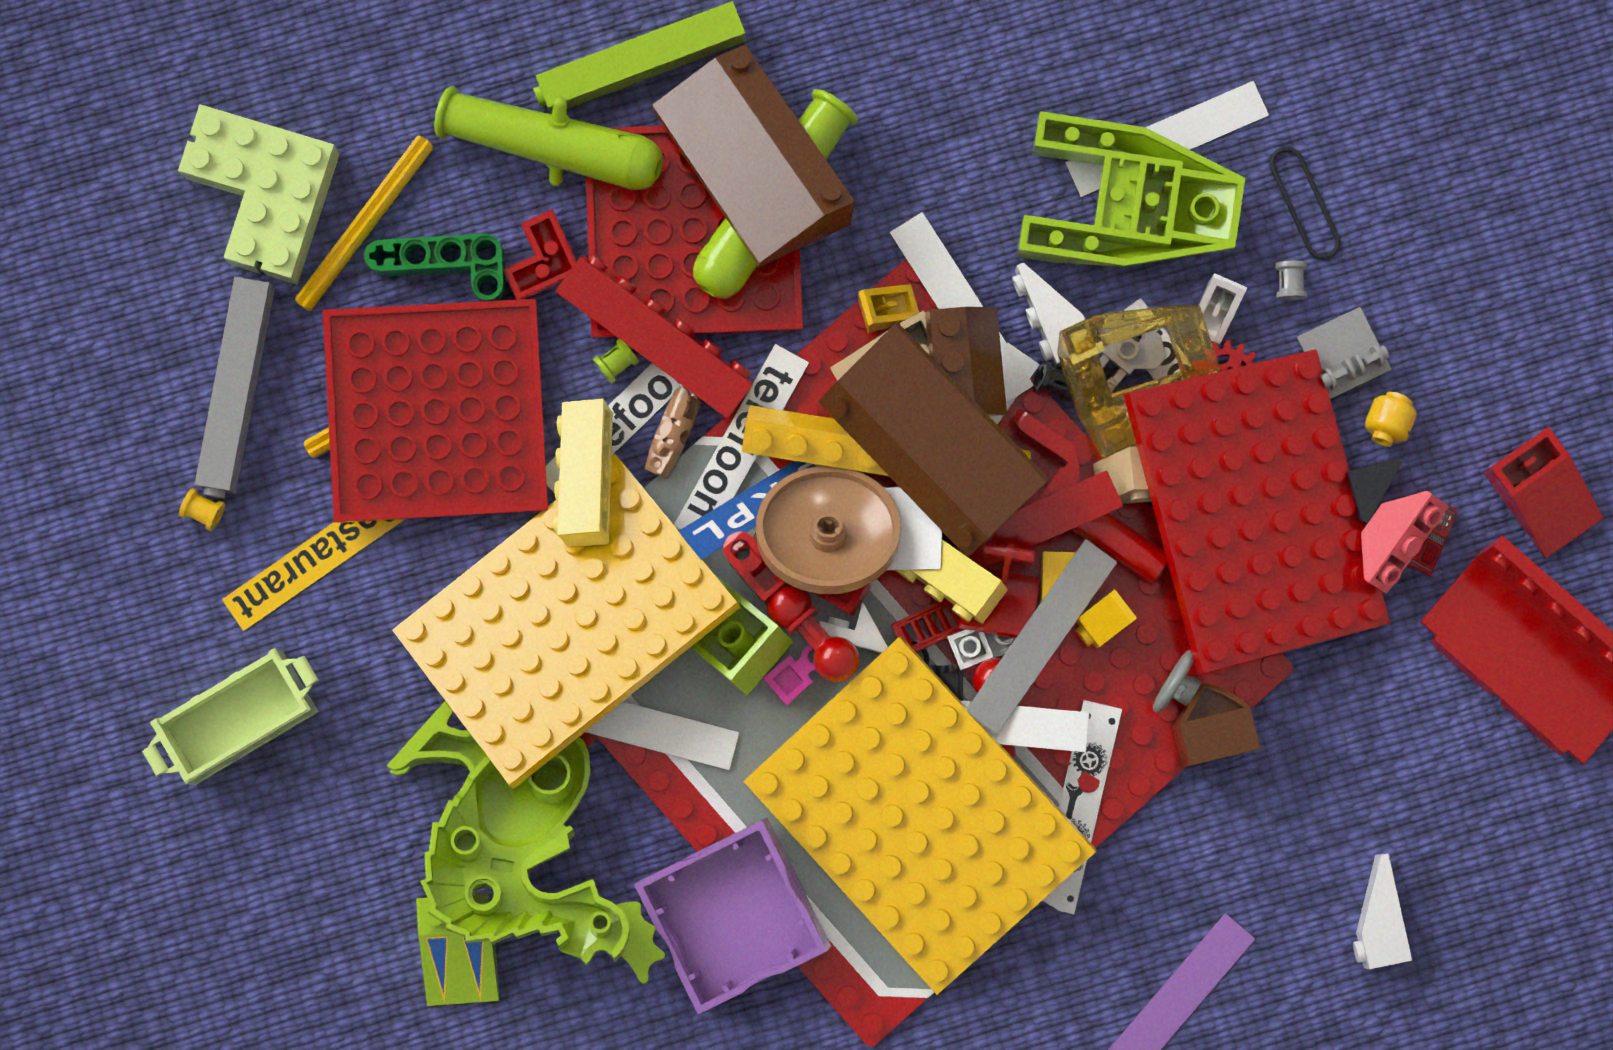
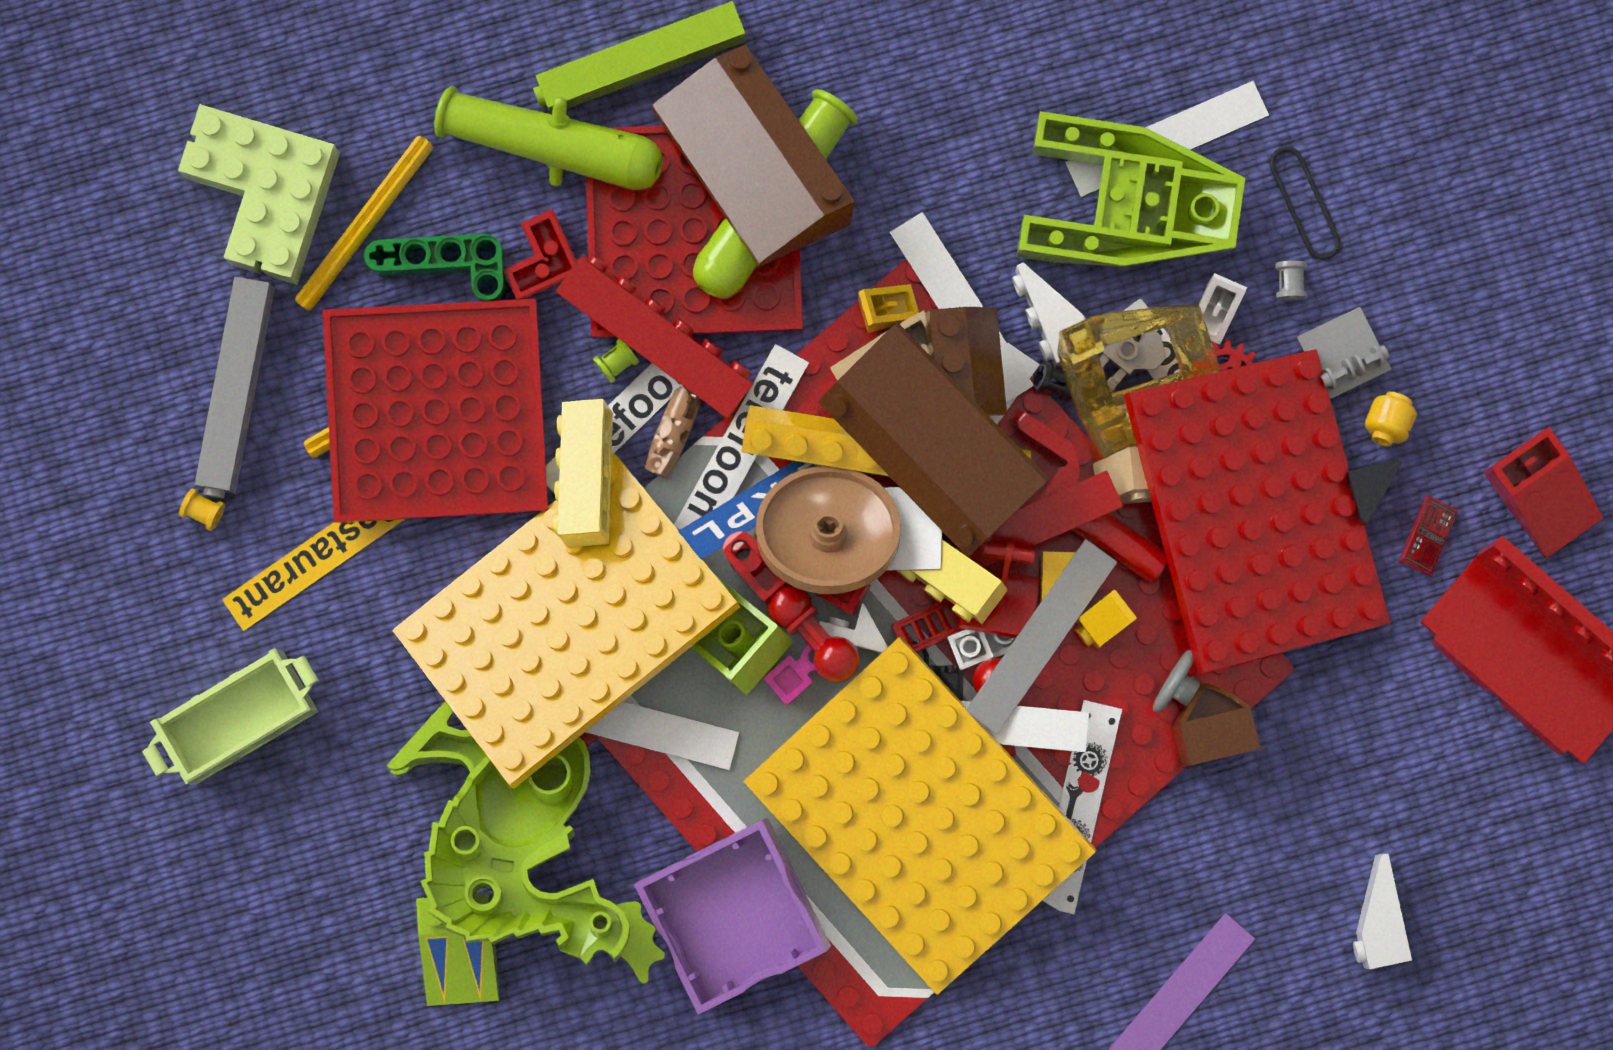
(1397, 536): coral slope -> none

